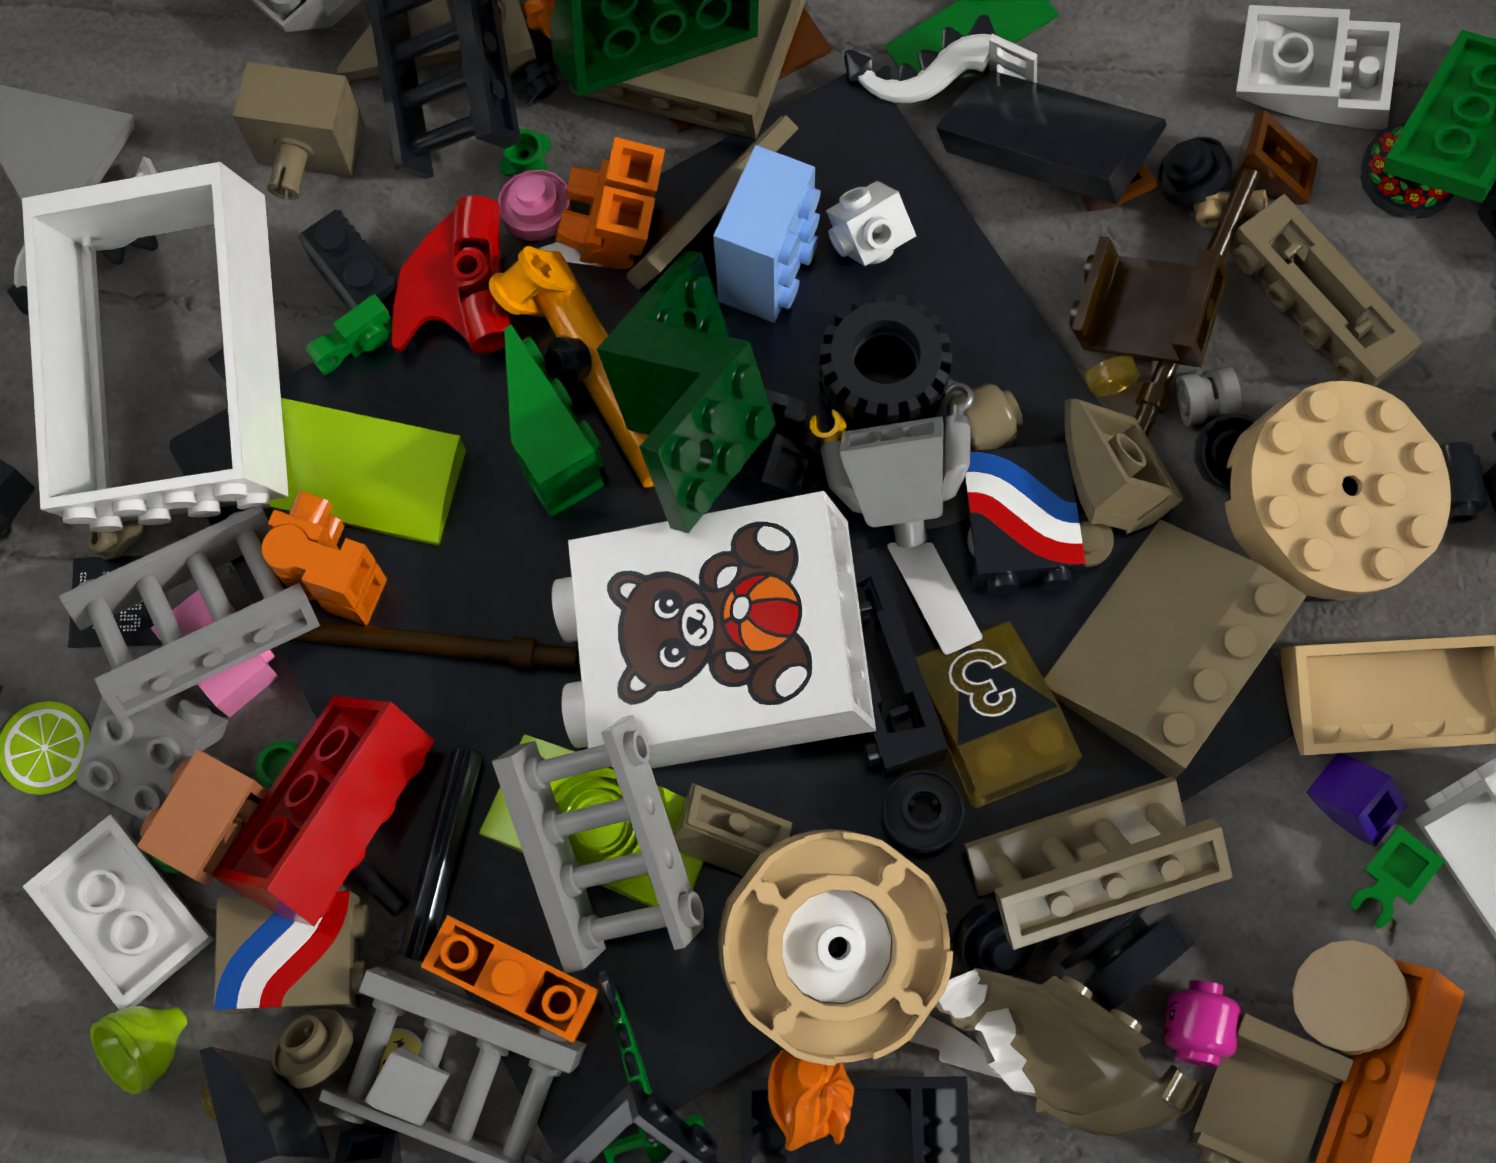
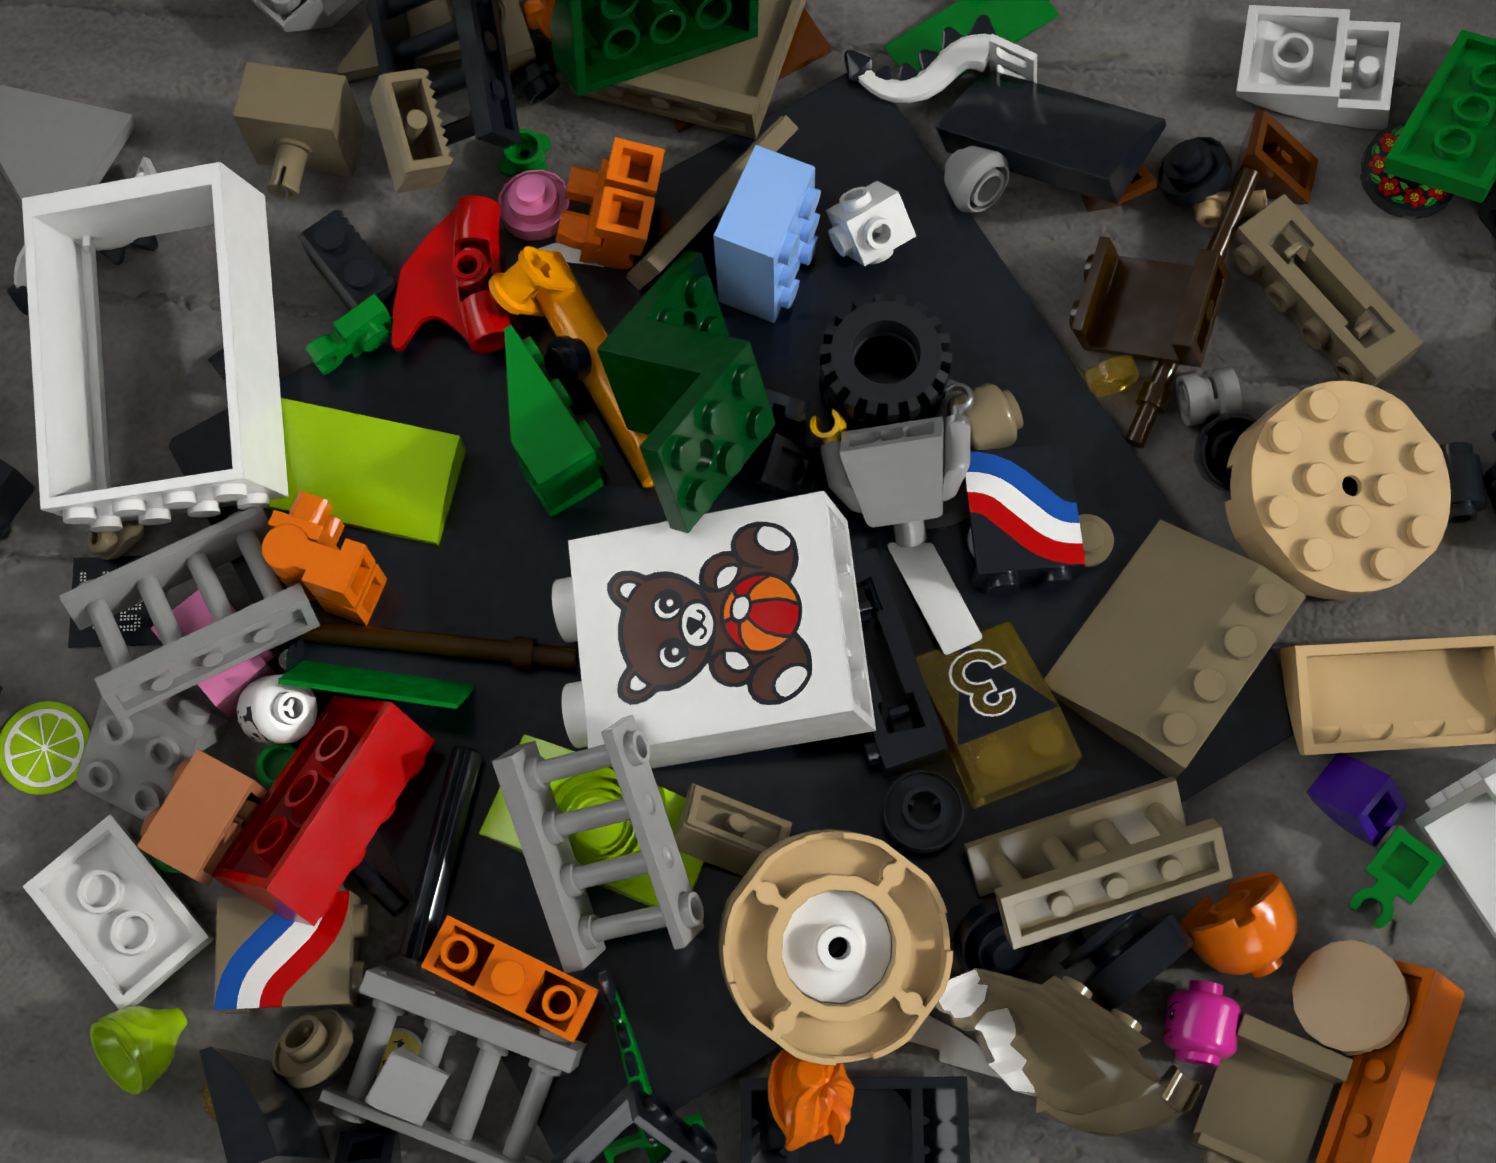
(275, 711): none -> white head
(369, 682): none -> green piece
(410, 129): none -> dark tan brick
(976, 178): none -> light grey cone
(1116, 468): dark tan slope -> none
(1245, 928): none -> orange cylinder

